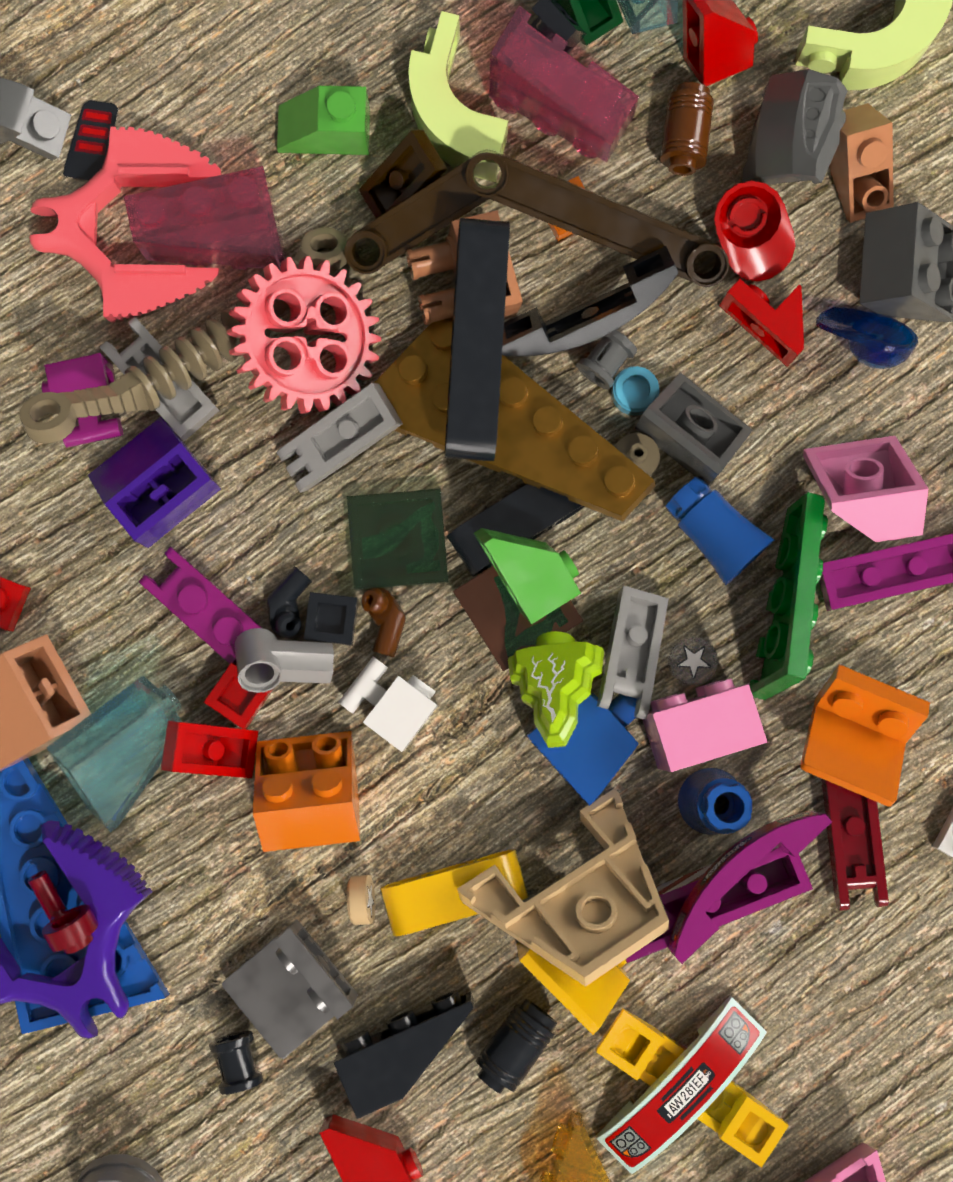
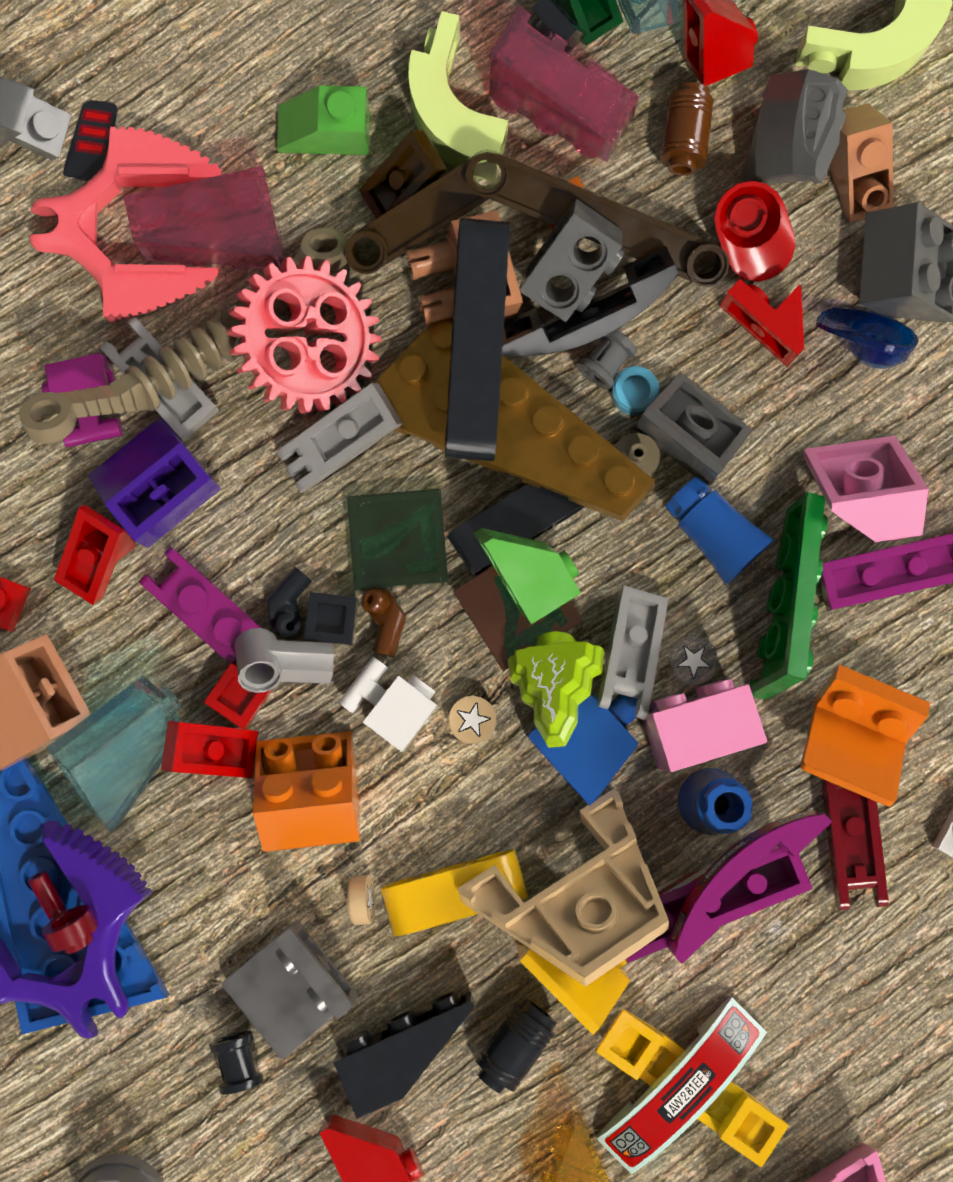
(92, 554): none -> red slope
(472, 719): none -> tan tile
(563, 257): none -> dark grey brick

